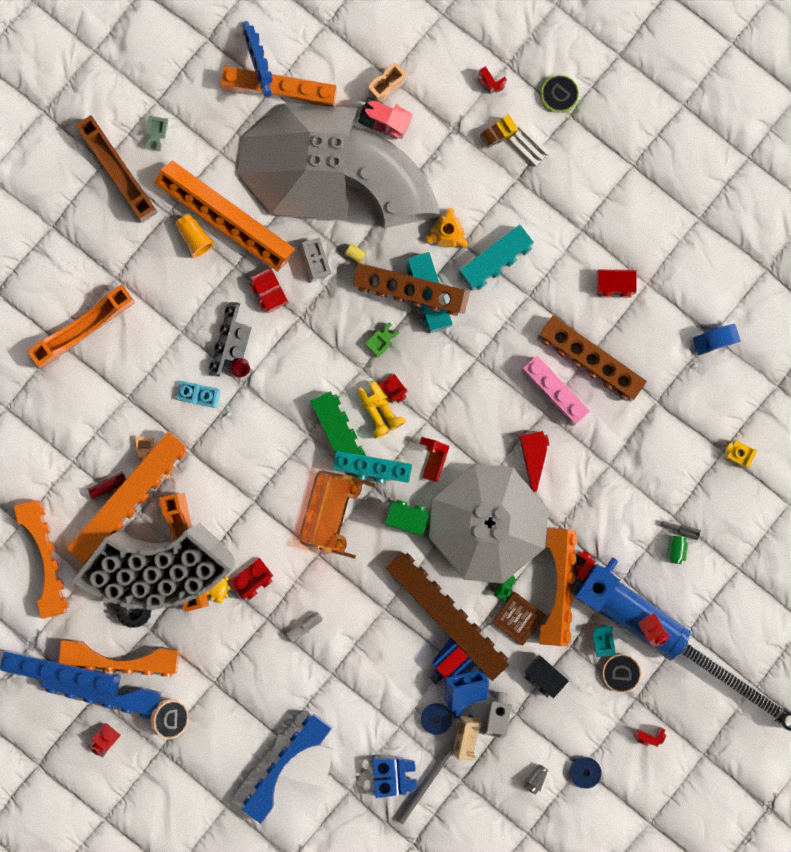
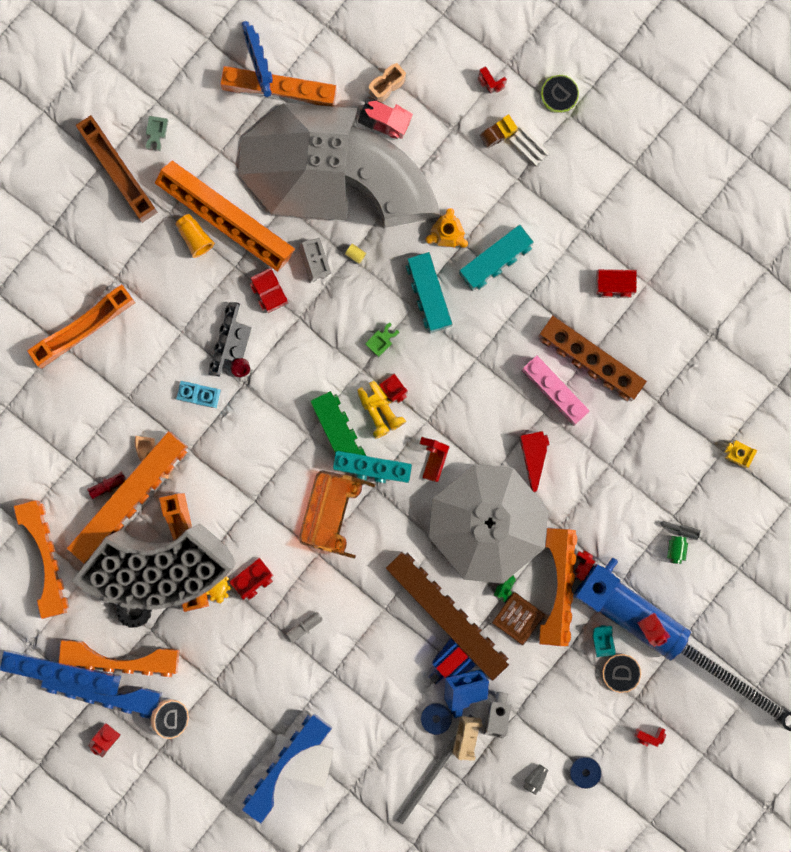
(365, 274): dark orange brick -> none
(395, 779): blue hips -> none
(407, 518): green brick -> none
(546, 676): black brick -> none
(716, 339): blue brick -> none

